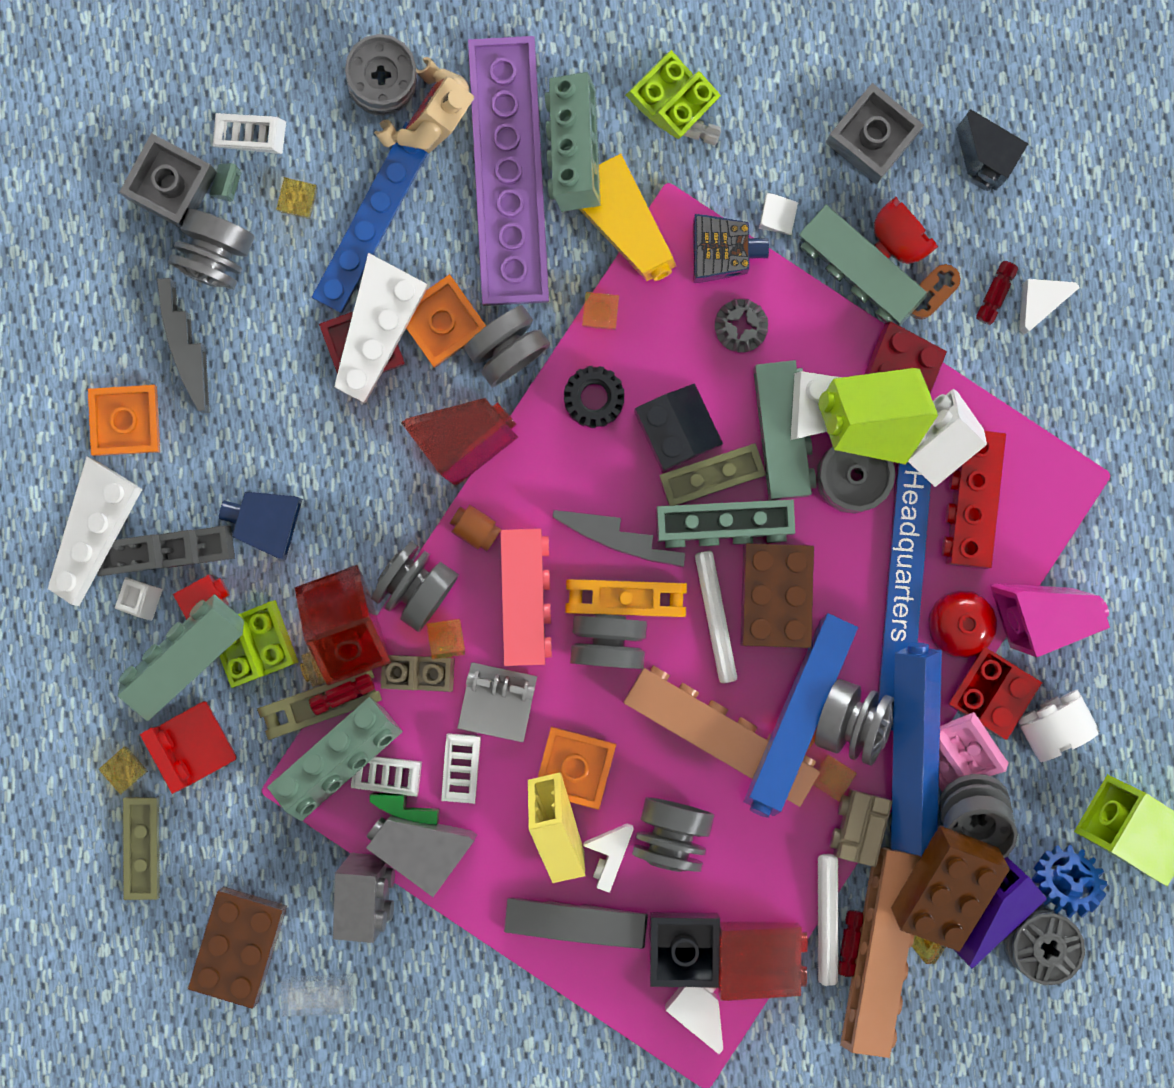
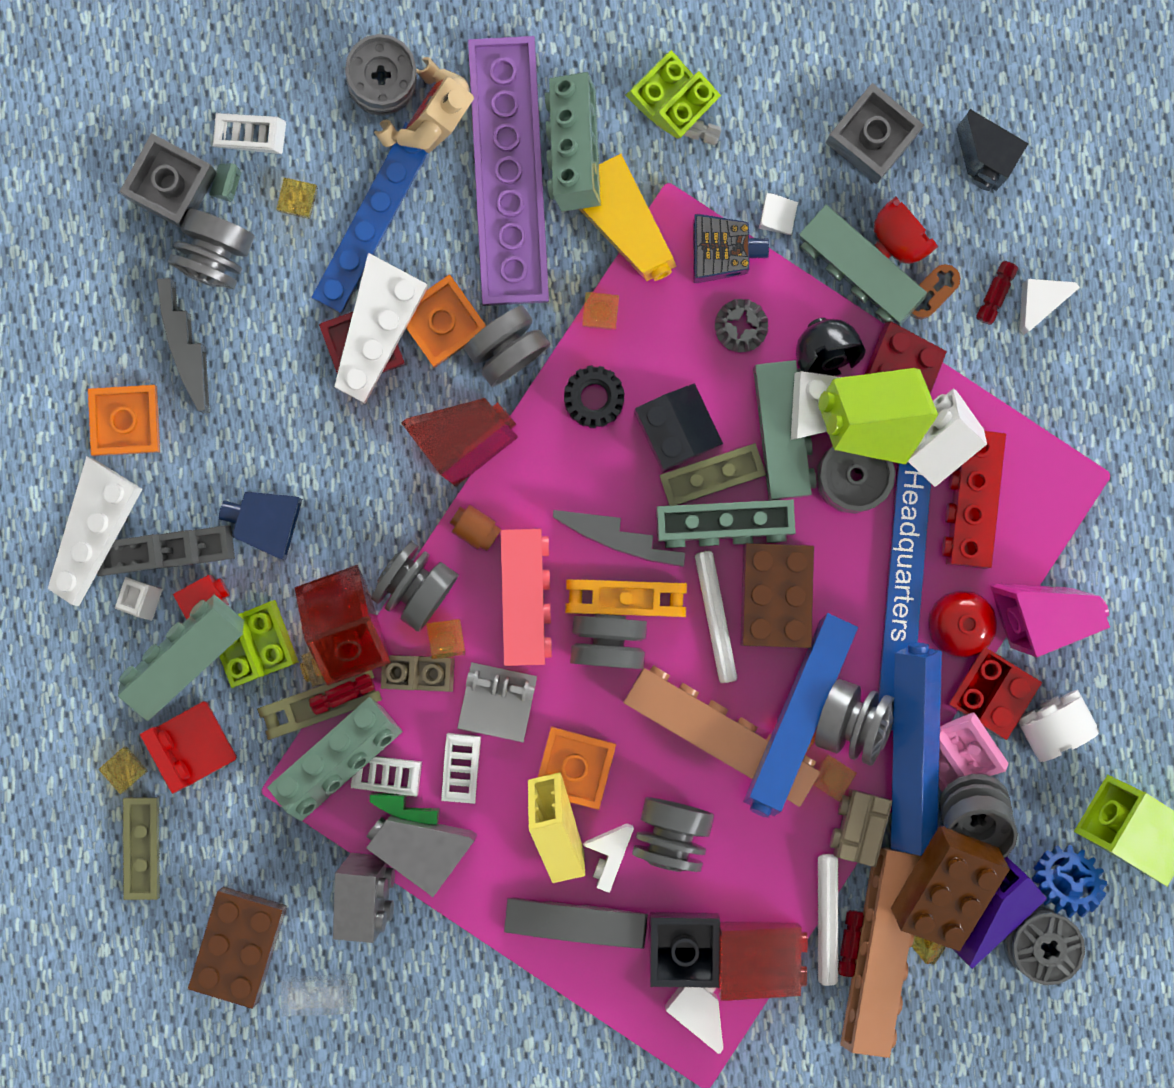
(828, 346): none -> black cylinder

